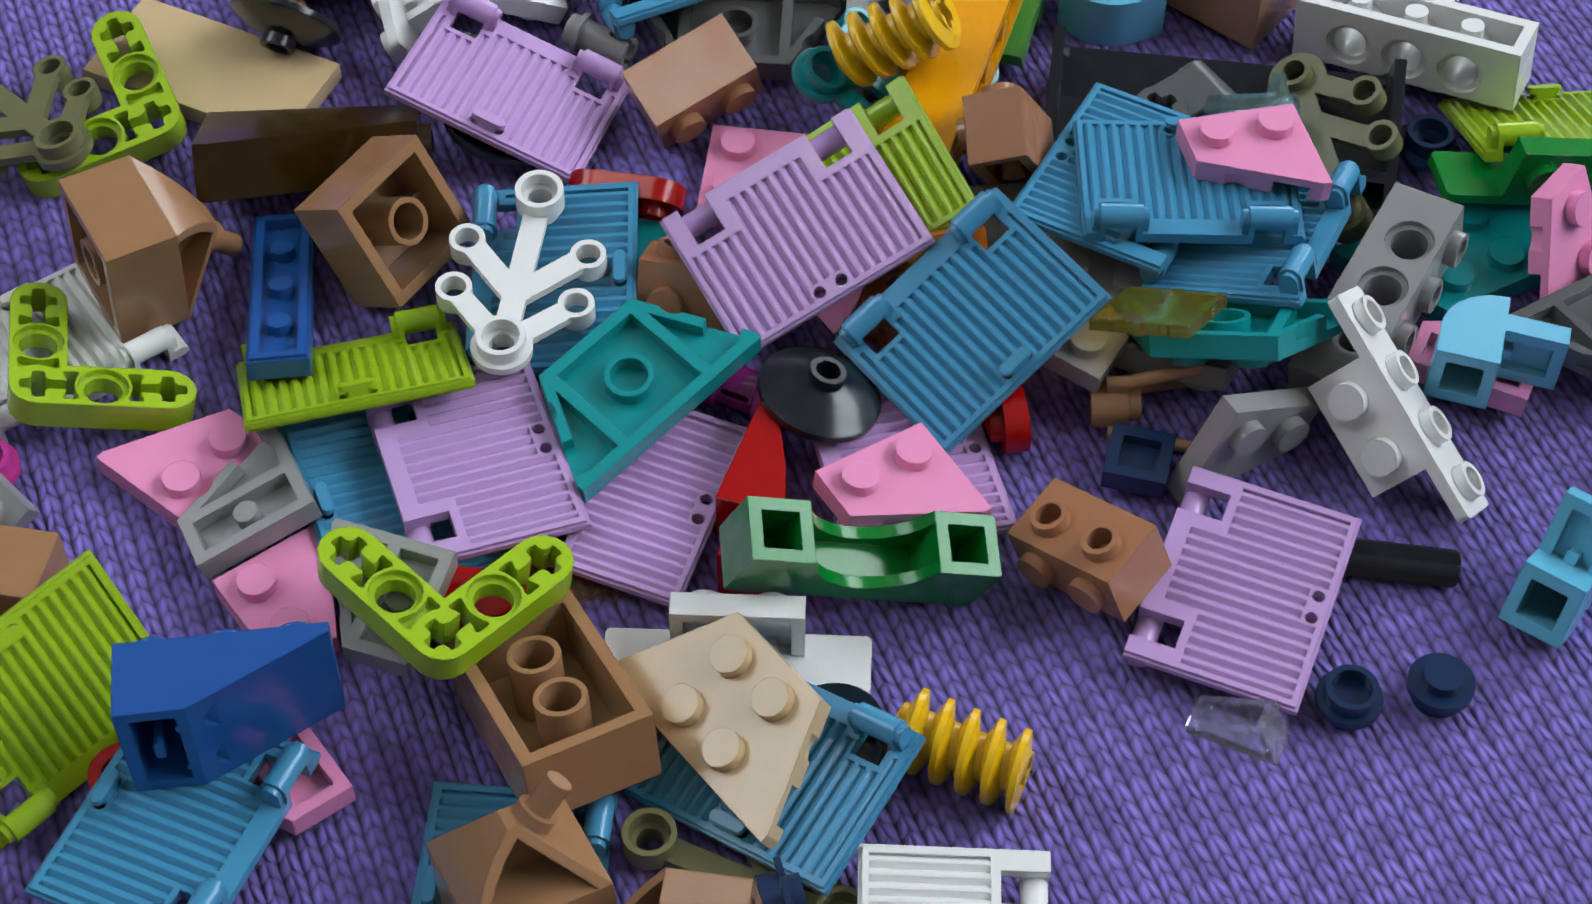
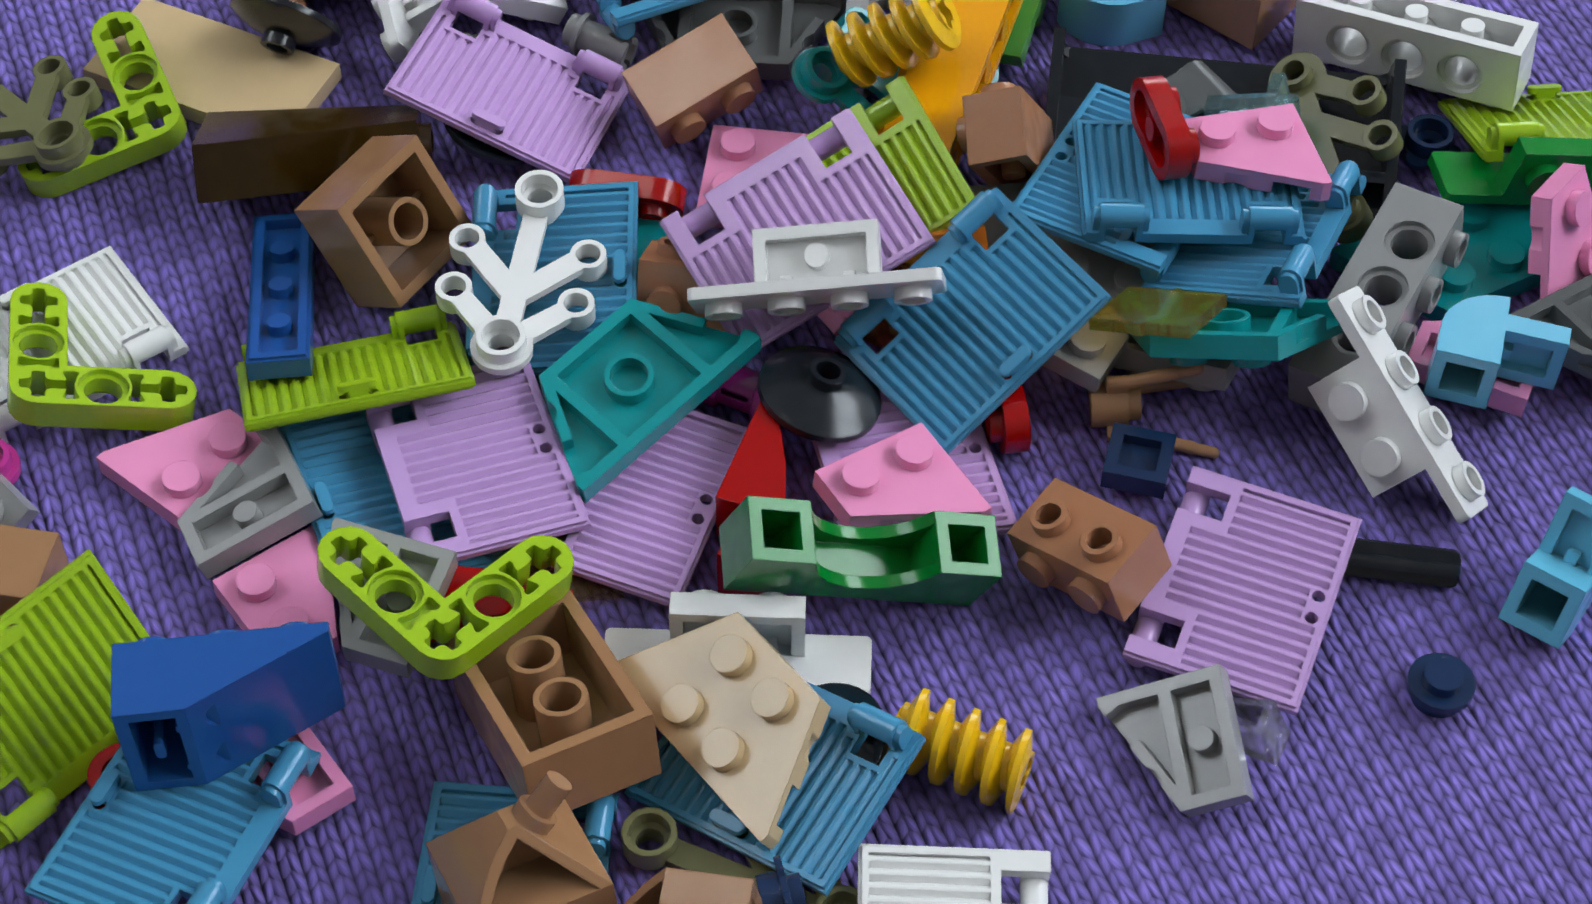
(140, 243): medium nougat piece -> none
(817, 266): none -> white bracket
(1162, 128): none -> red plate
(1186, 737): none -> light grey wing
(1246, 433): light grey wing -> none
(1349, 697): dark blue plate -> none

